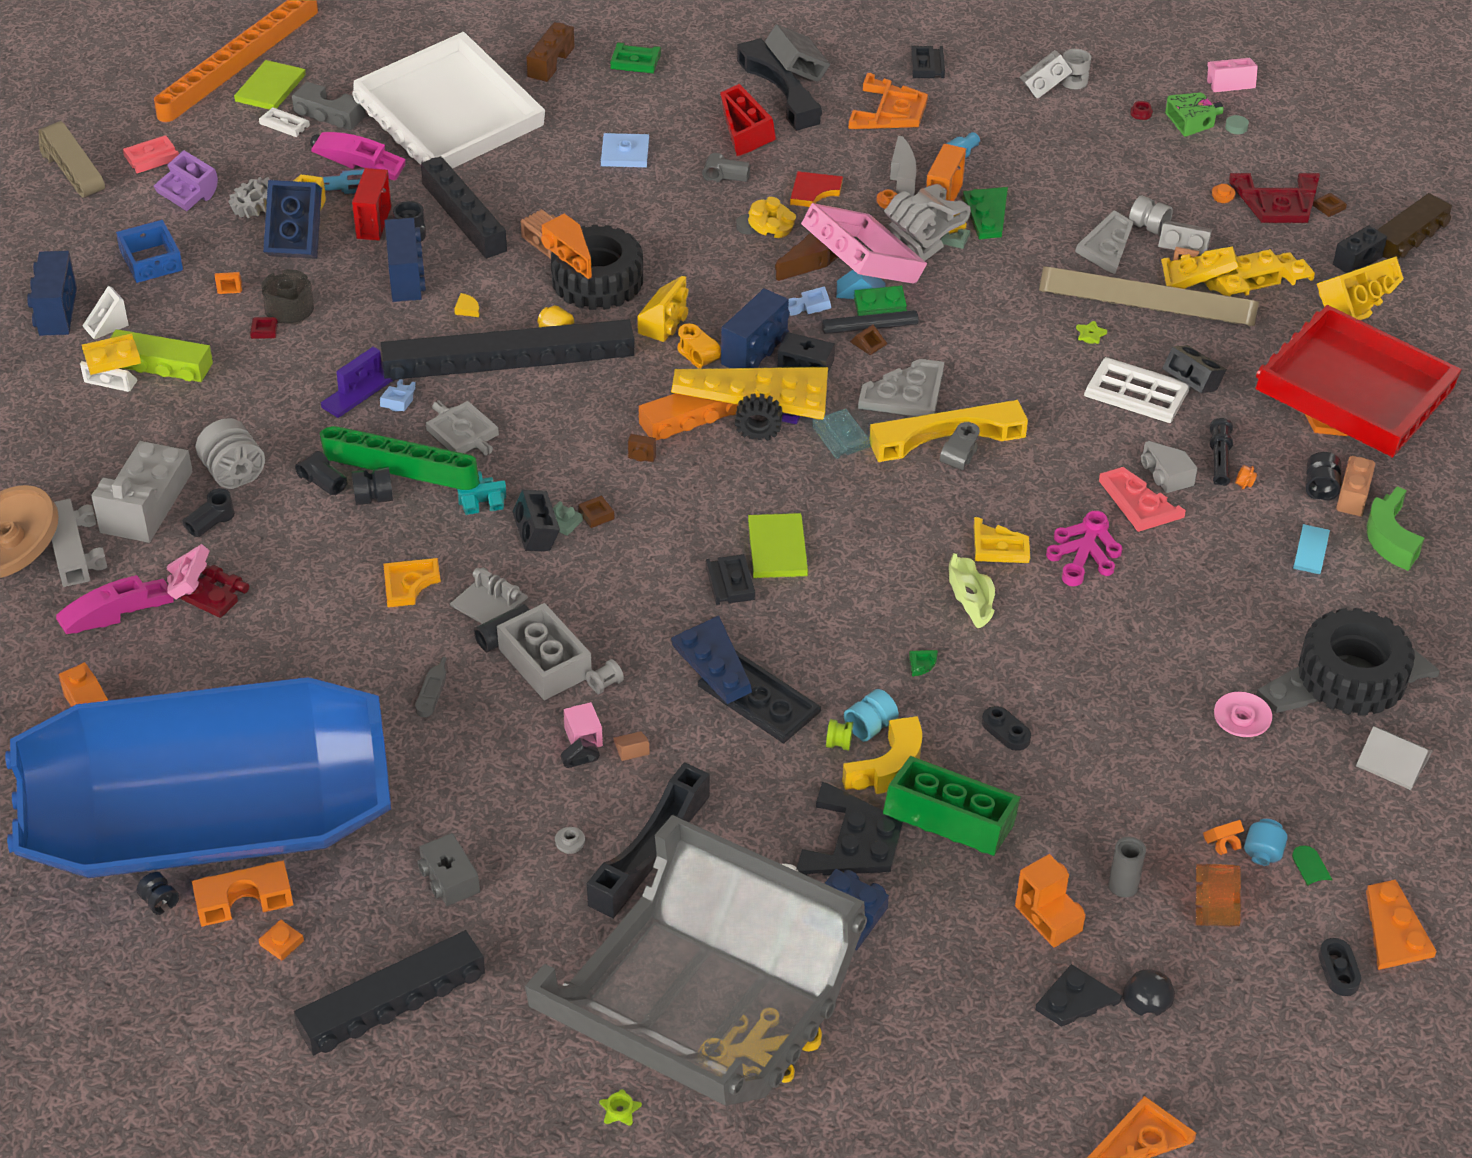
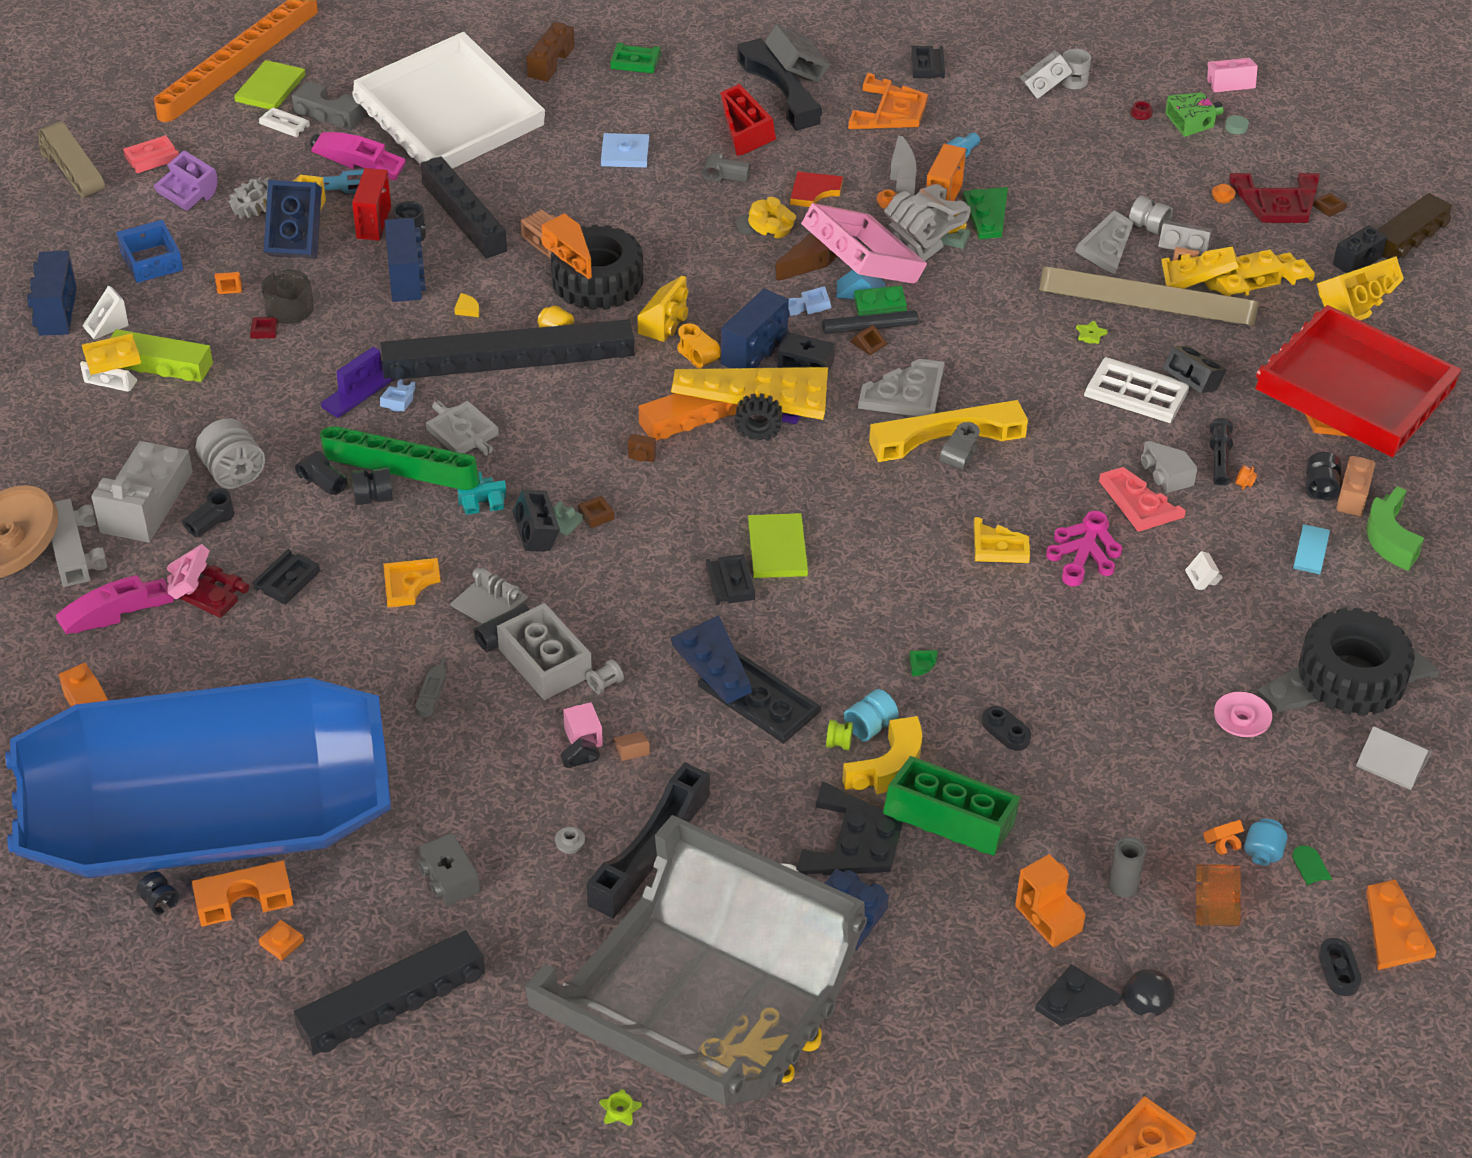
(286, 576): none -> black plate
(841, 433): clear light blue plate -> none
(978, 605): yellowish green piece -> none
(1203, 571): none -> white tile

